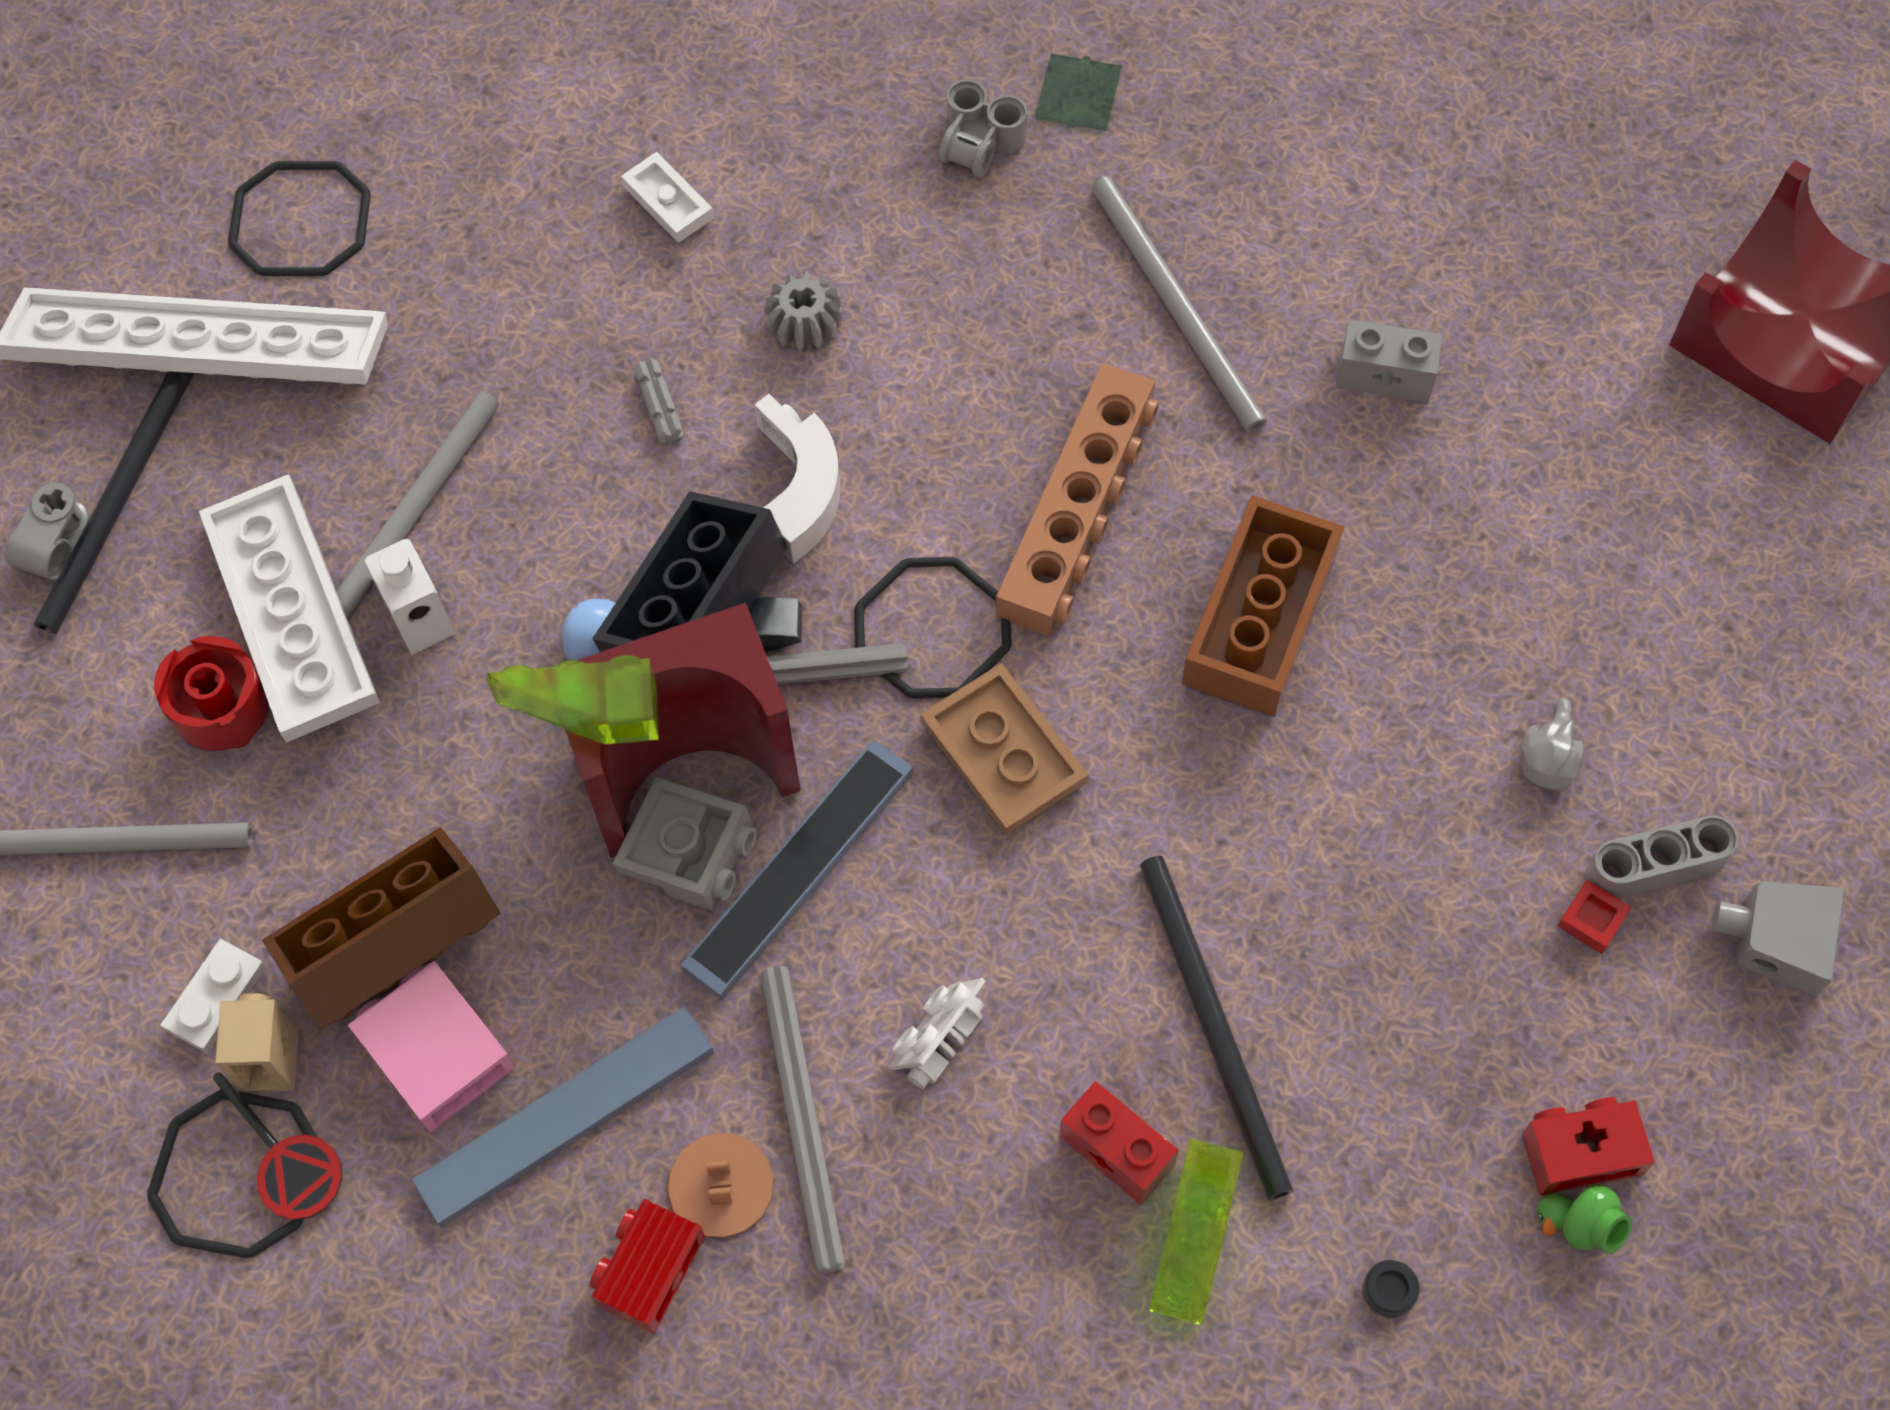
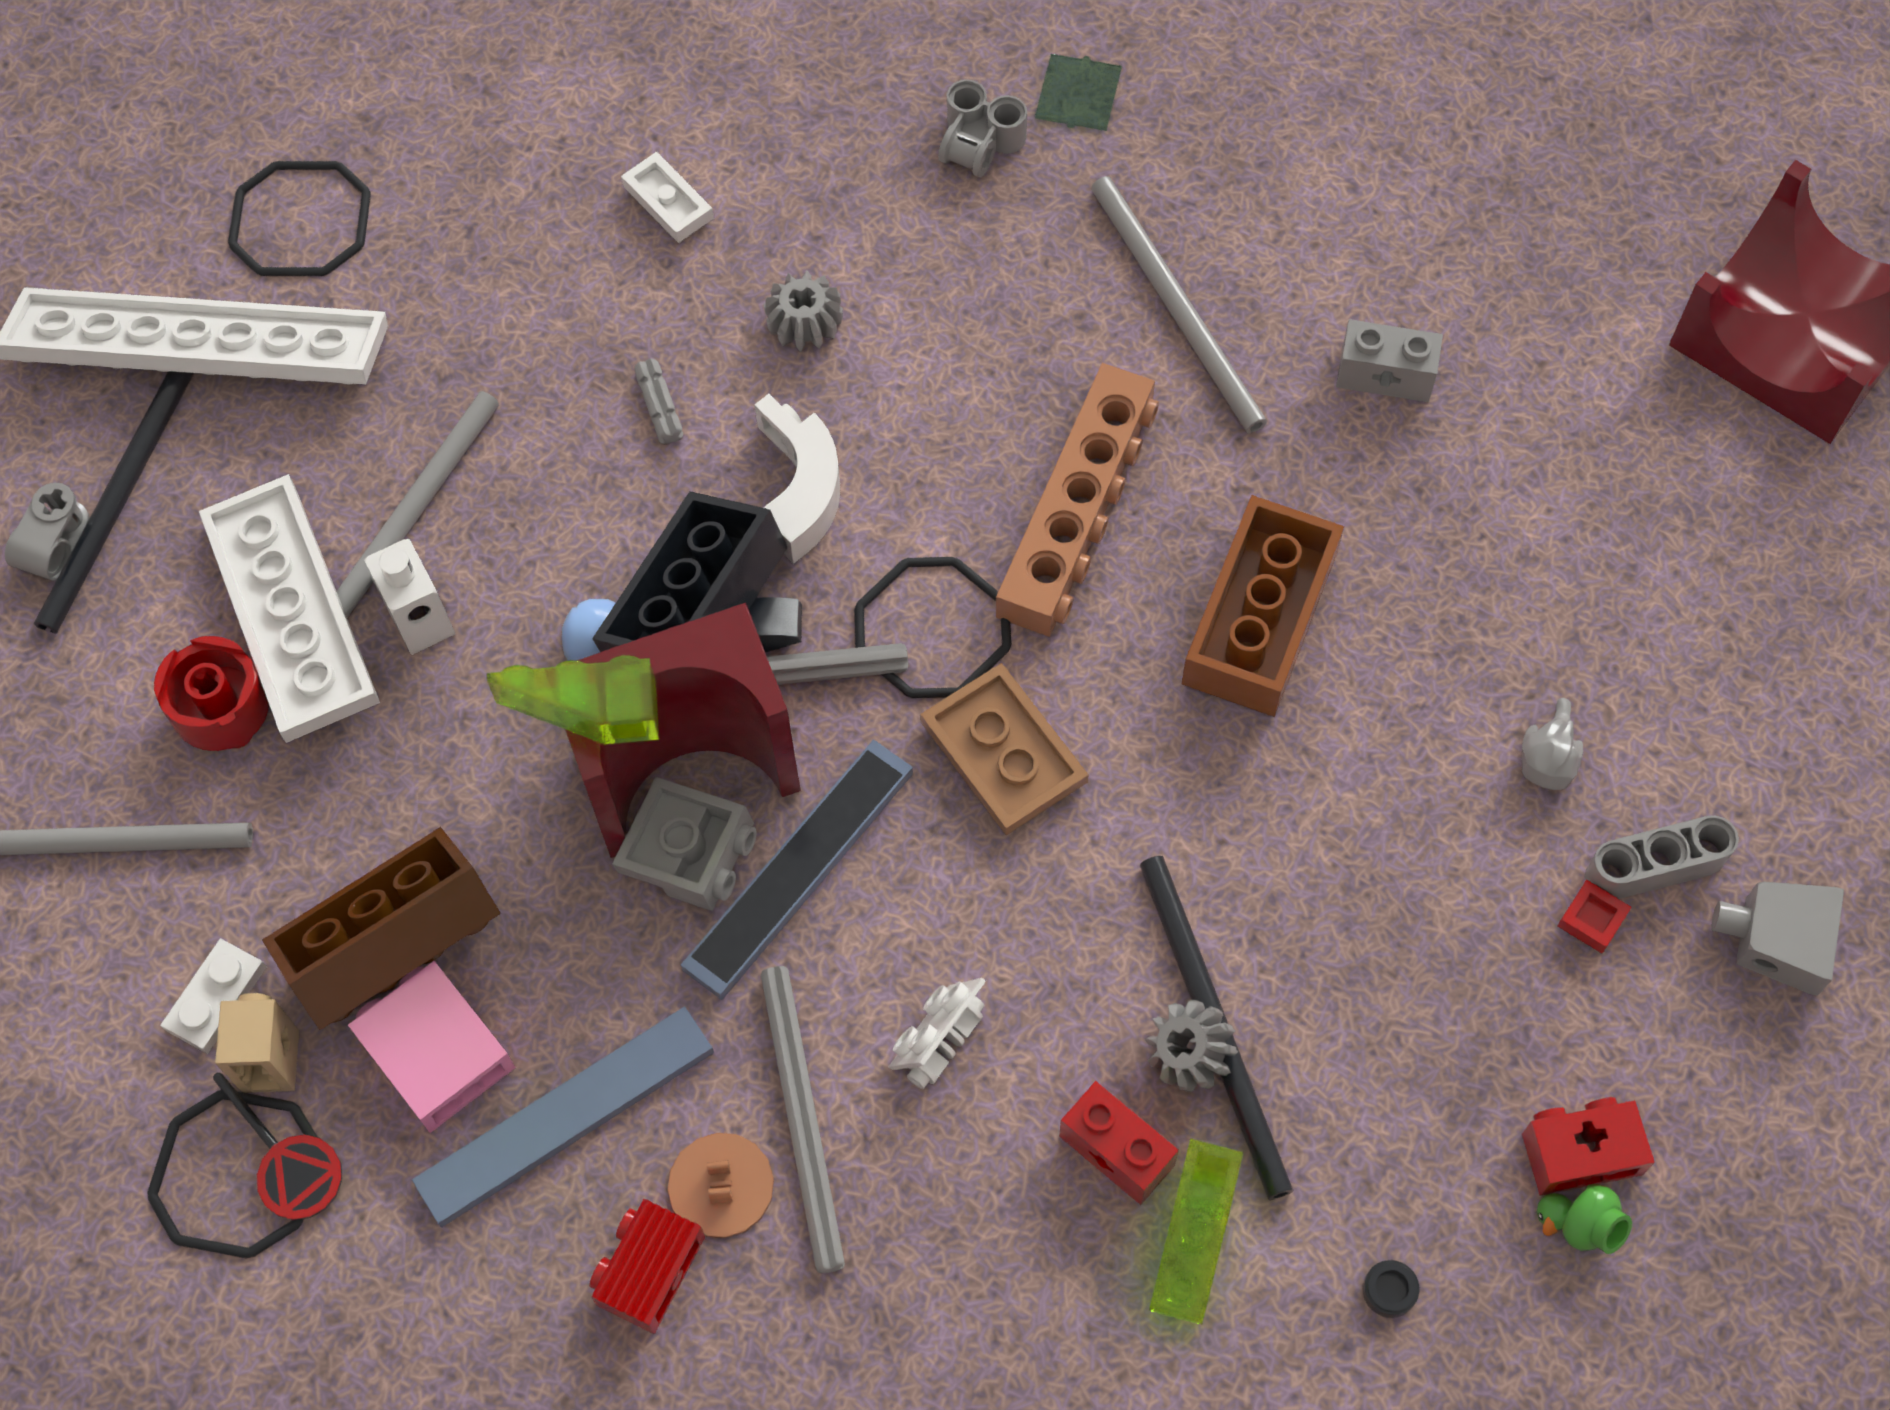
(1172, 1044): none -> light grey gear

